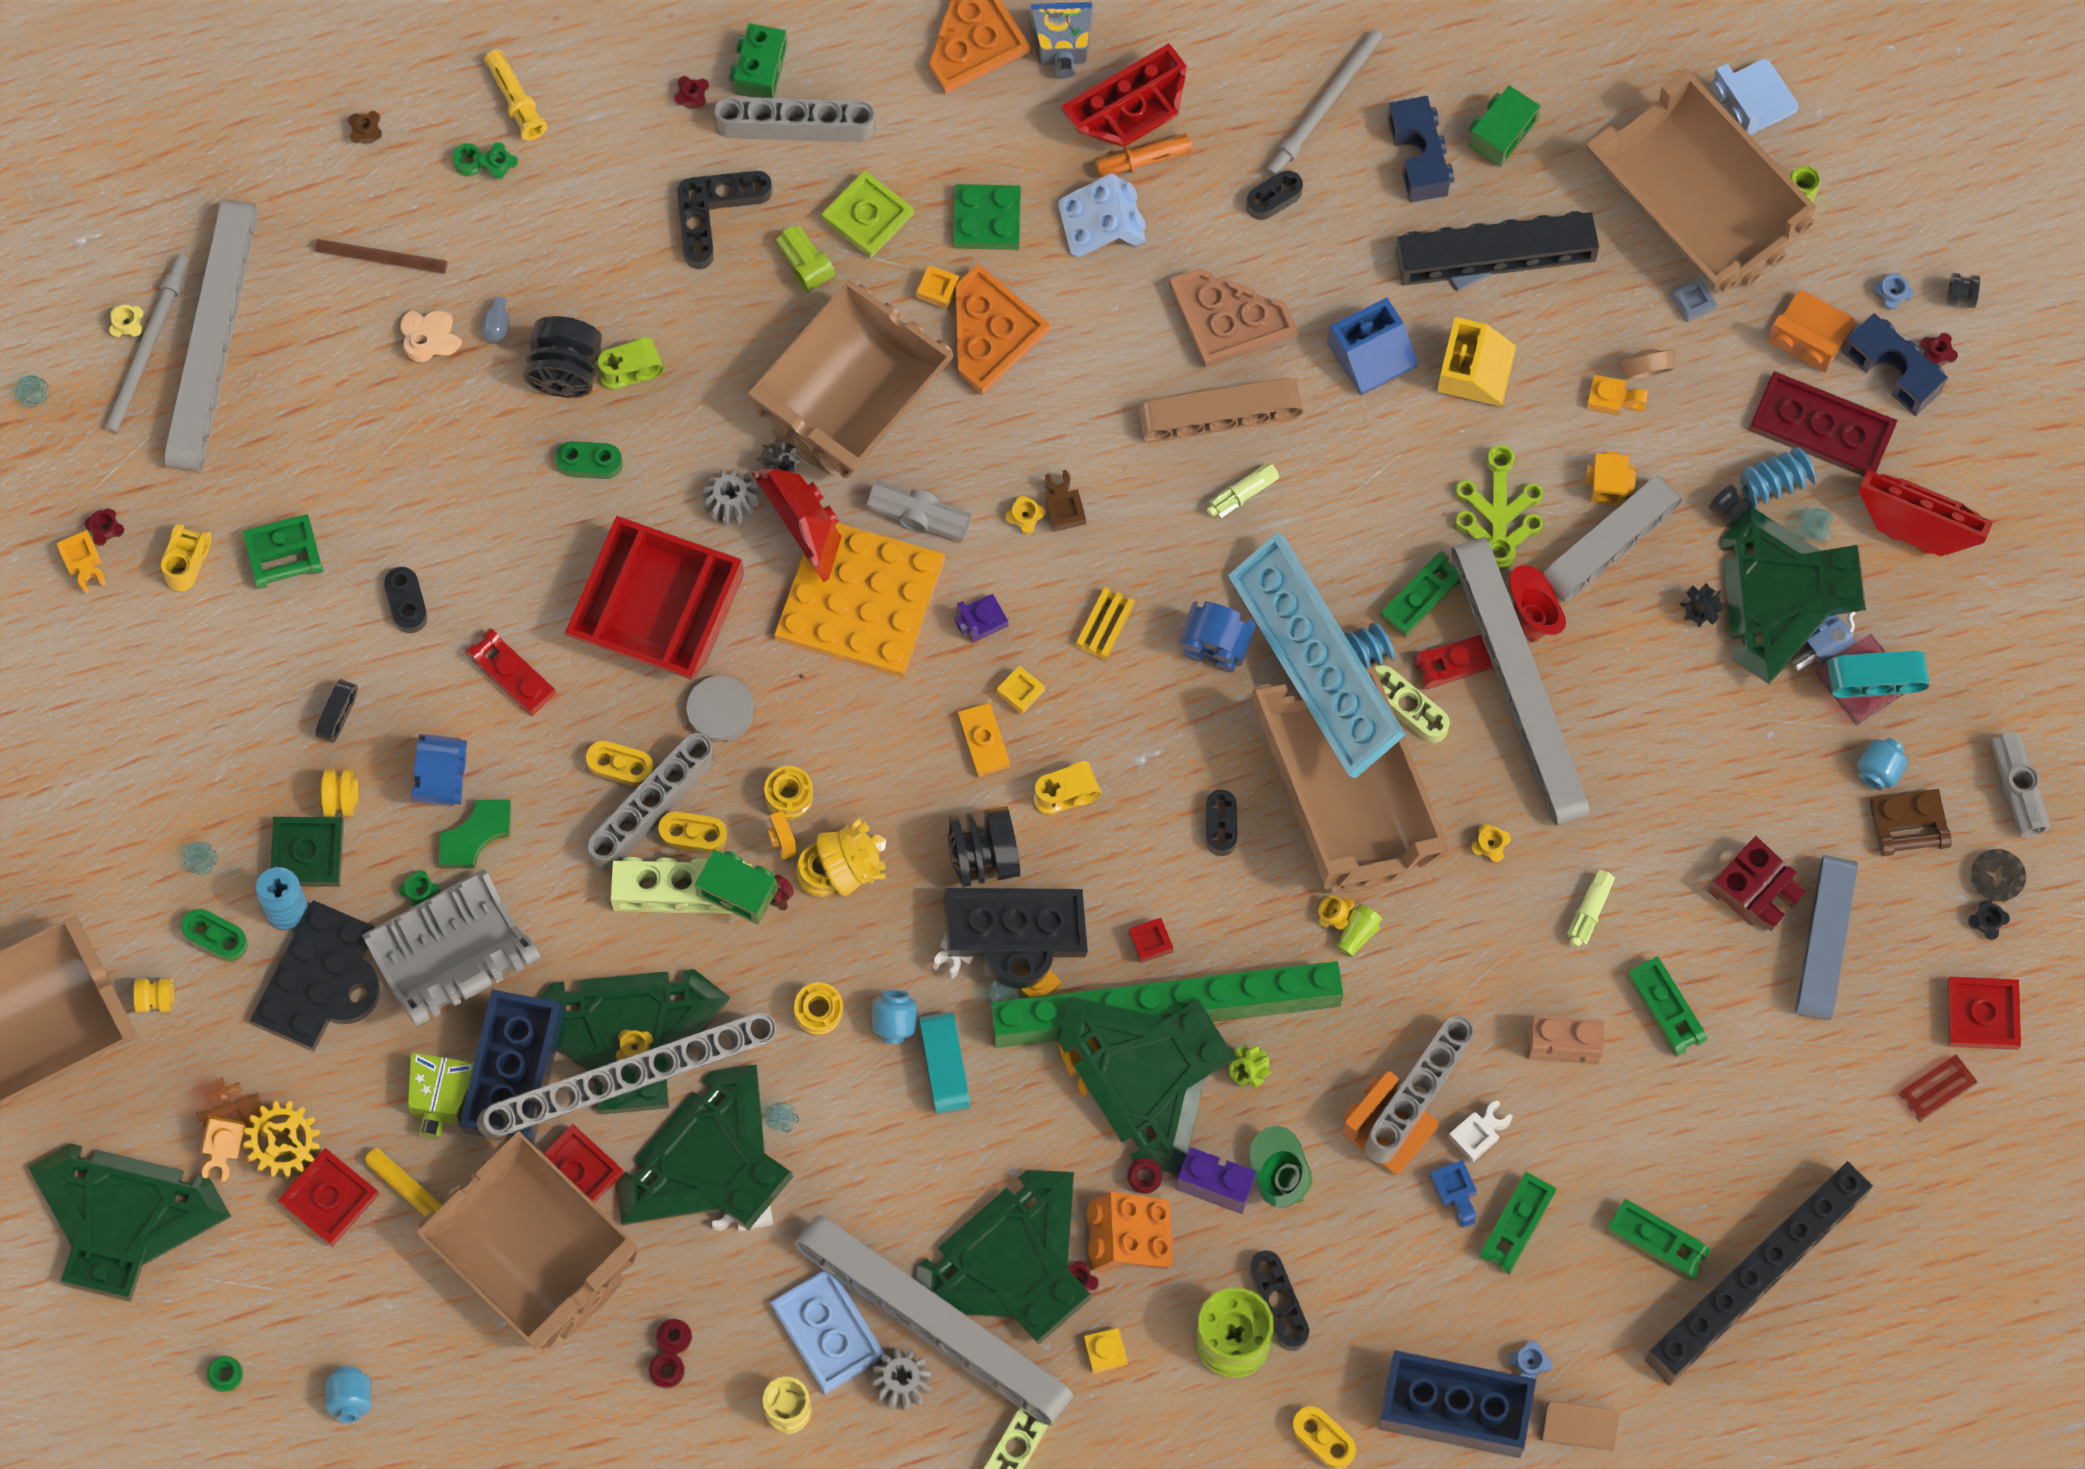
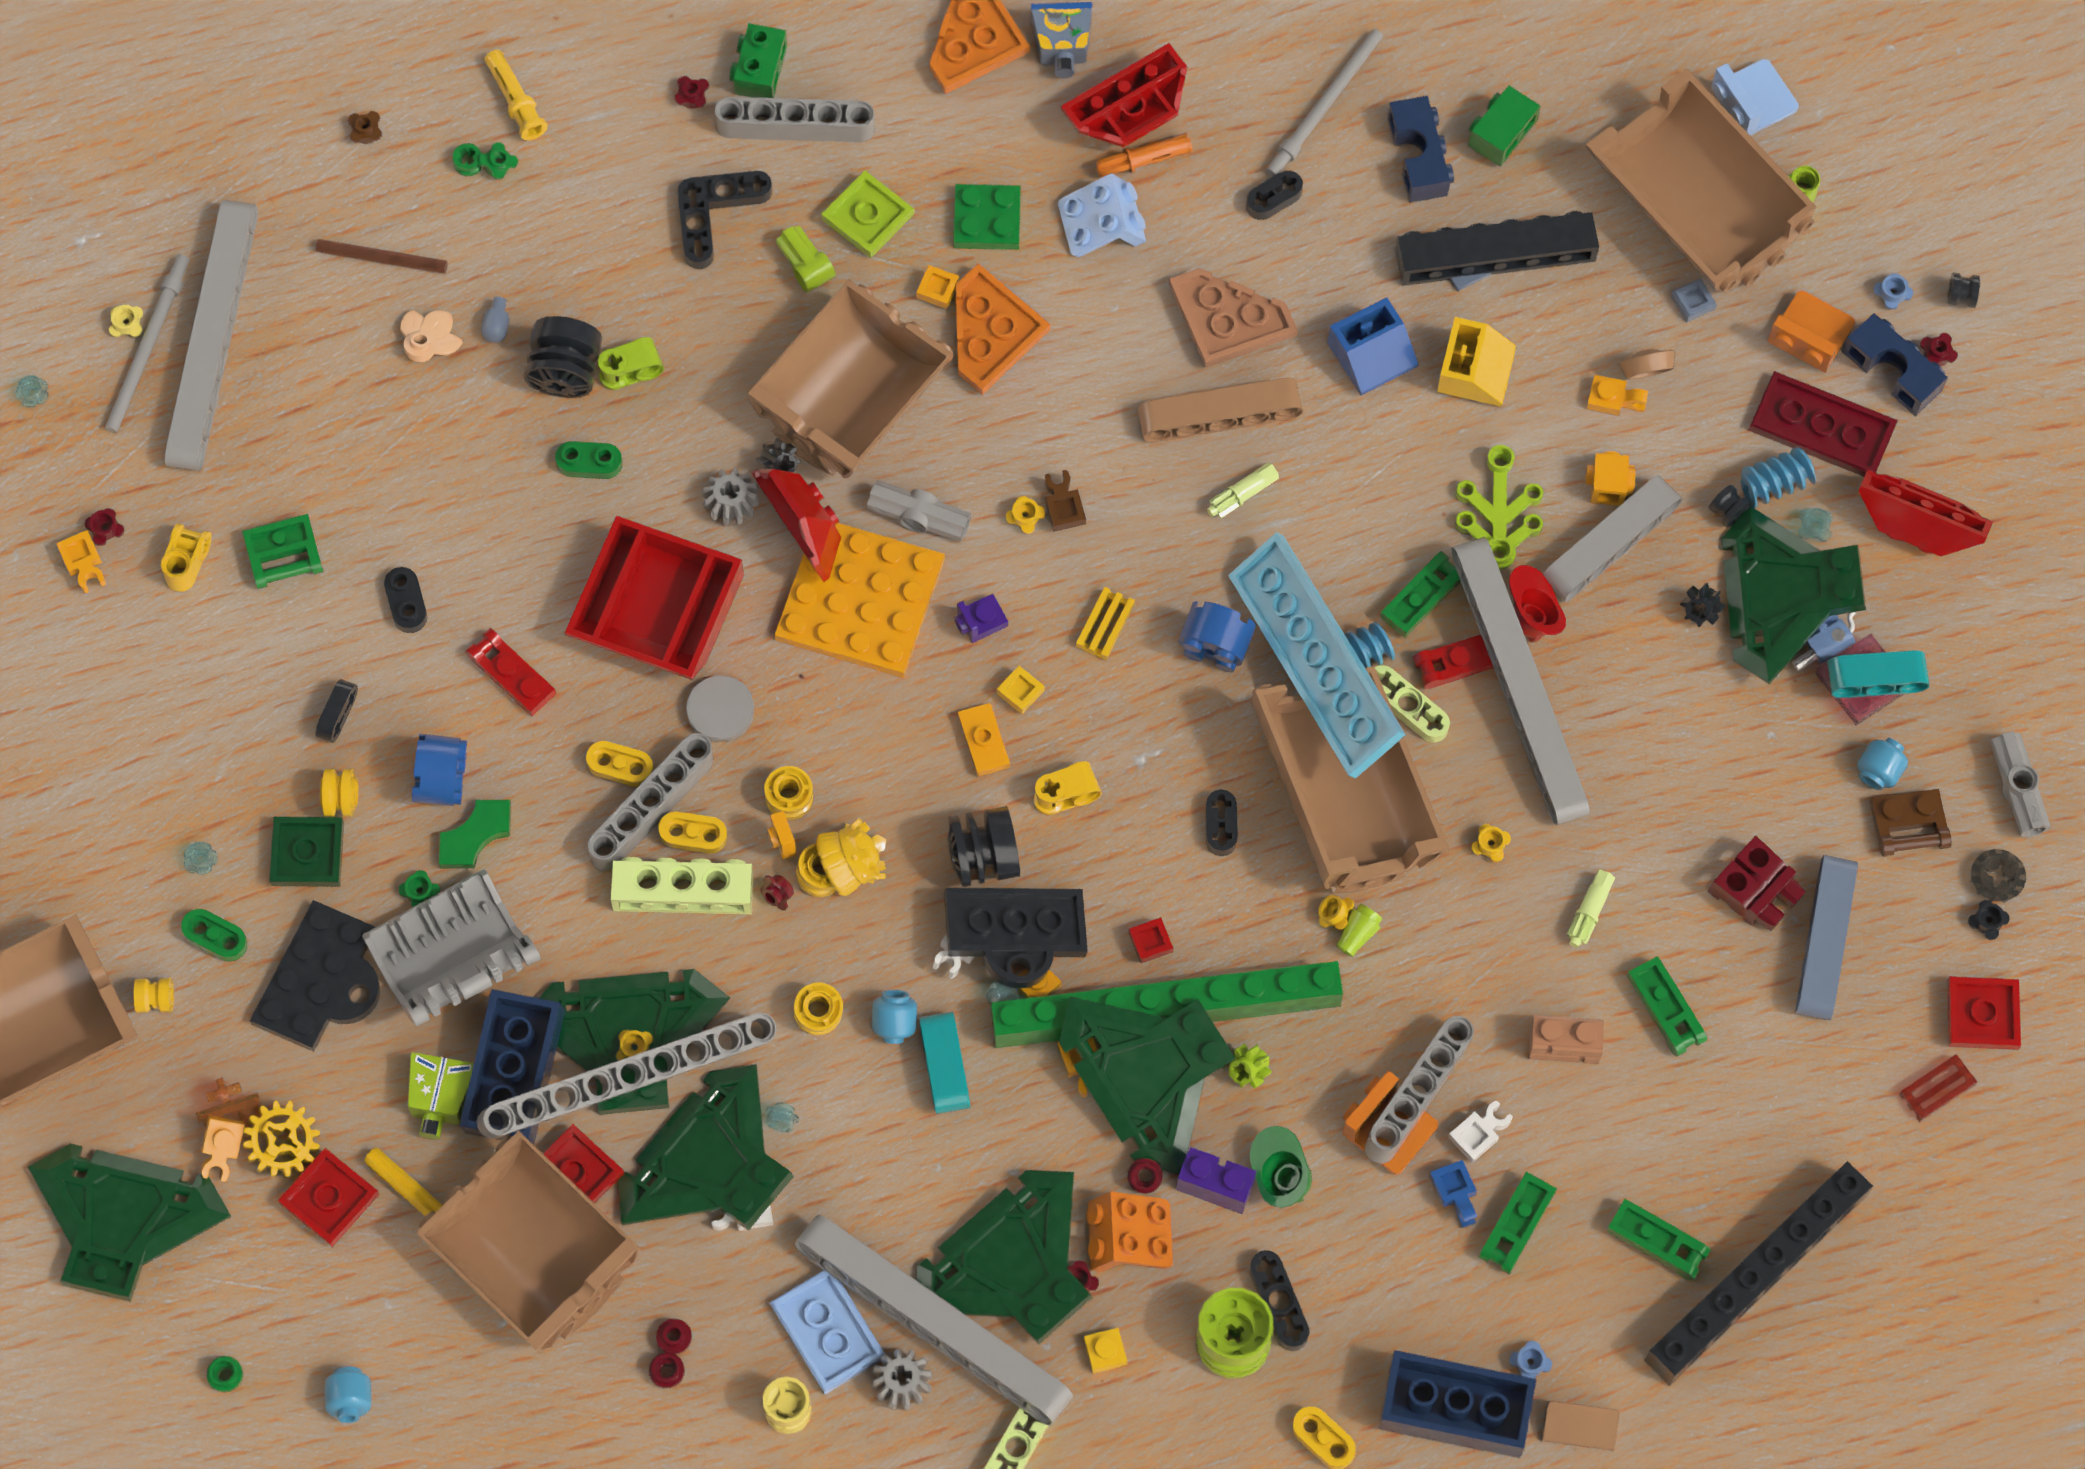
(281, 898): dark azure piece -> none
(736, 886): green brick -> none

